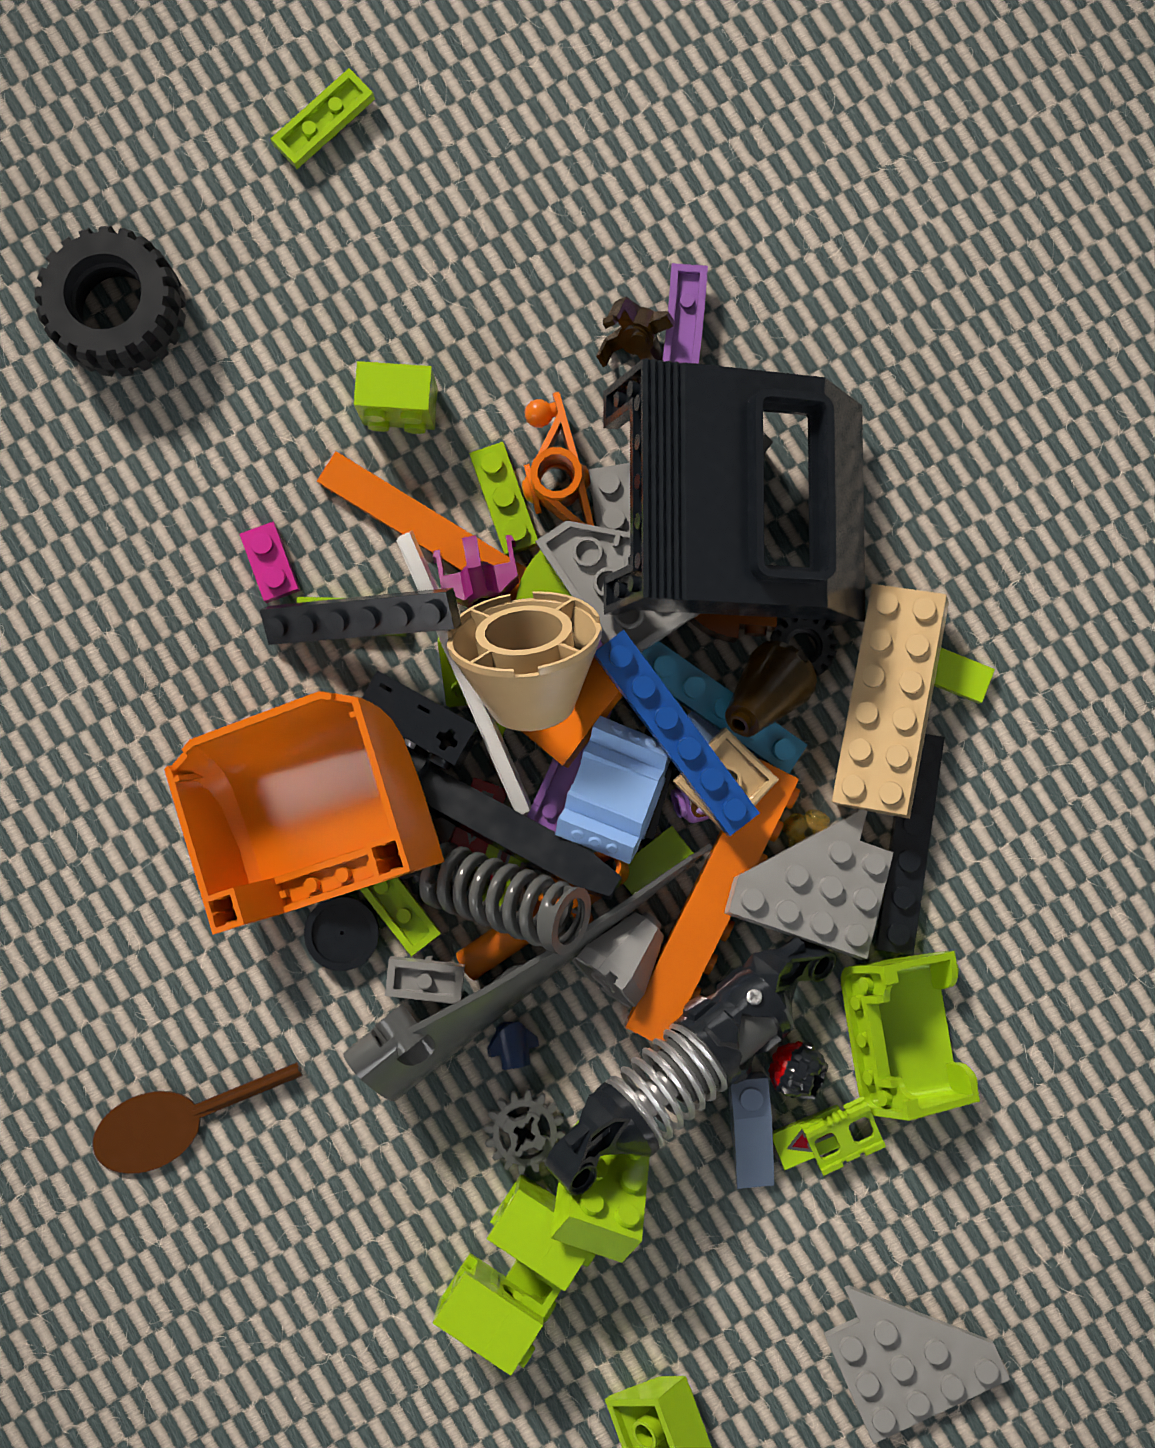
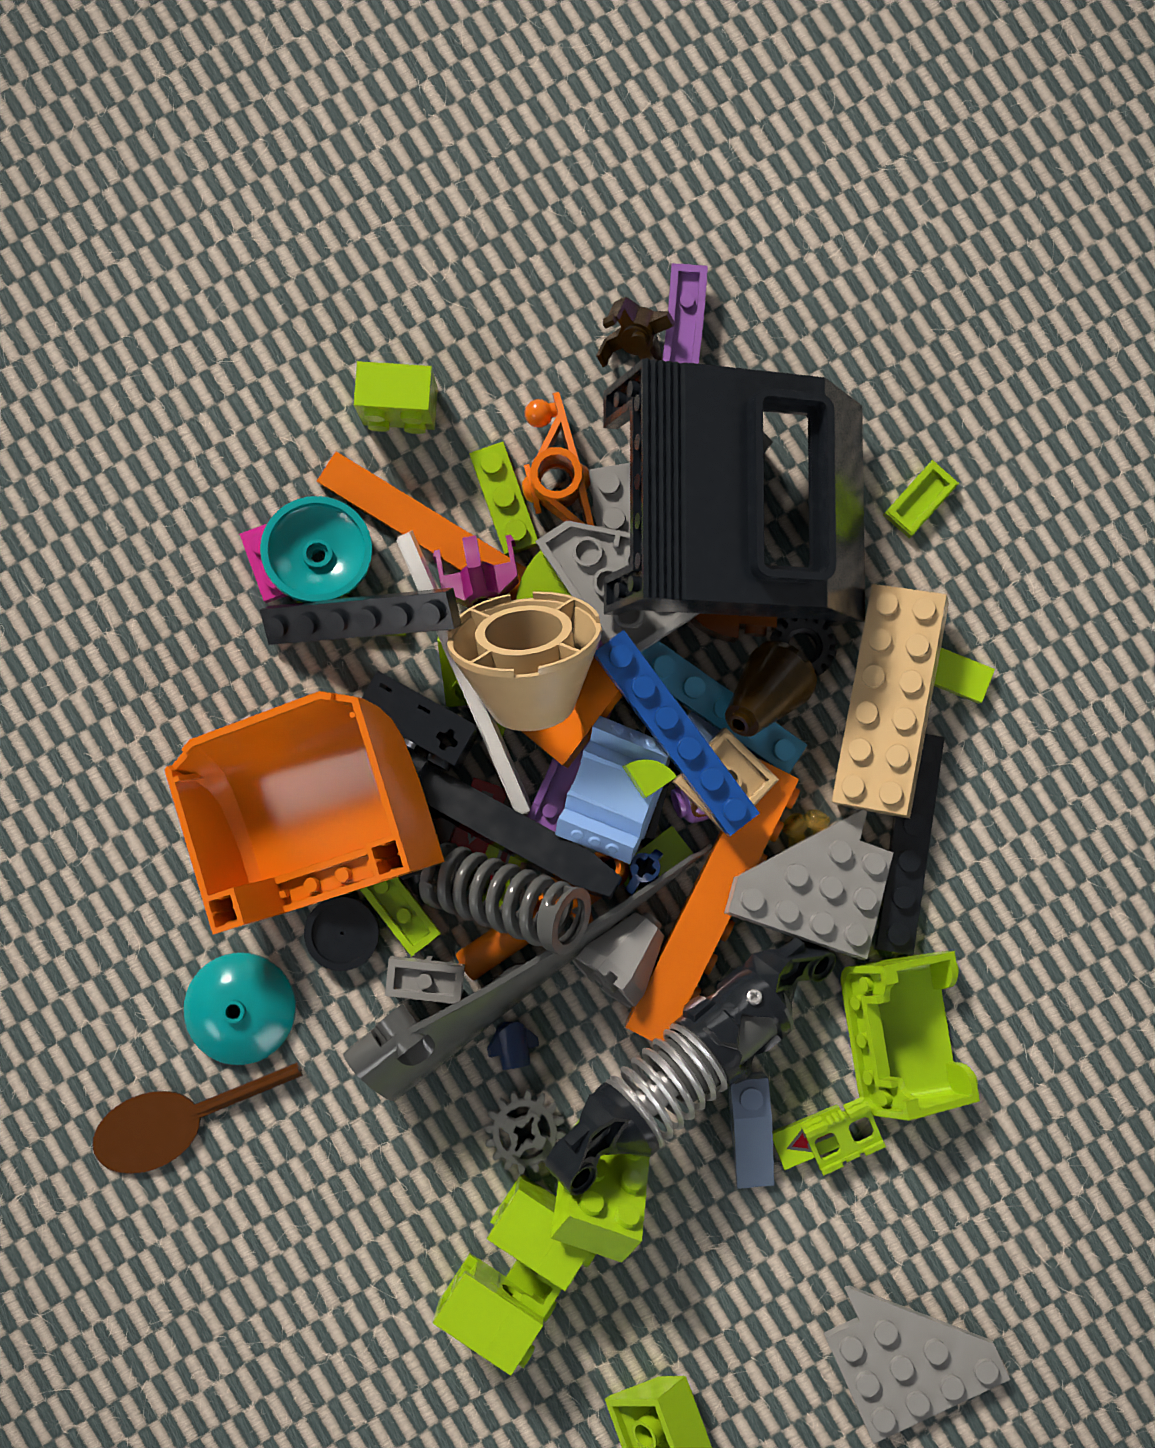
(79, 269): black tyre -> none
(264, 1003): none -> teal dish
(310, 528): none -> teal dish
(322, 118): lime plate -> none
(643, 870): none -> dark blue piece
(648, 775): none -> lime tile
(798, 1070): black piece -> none
(920, 499): none -> lime tile

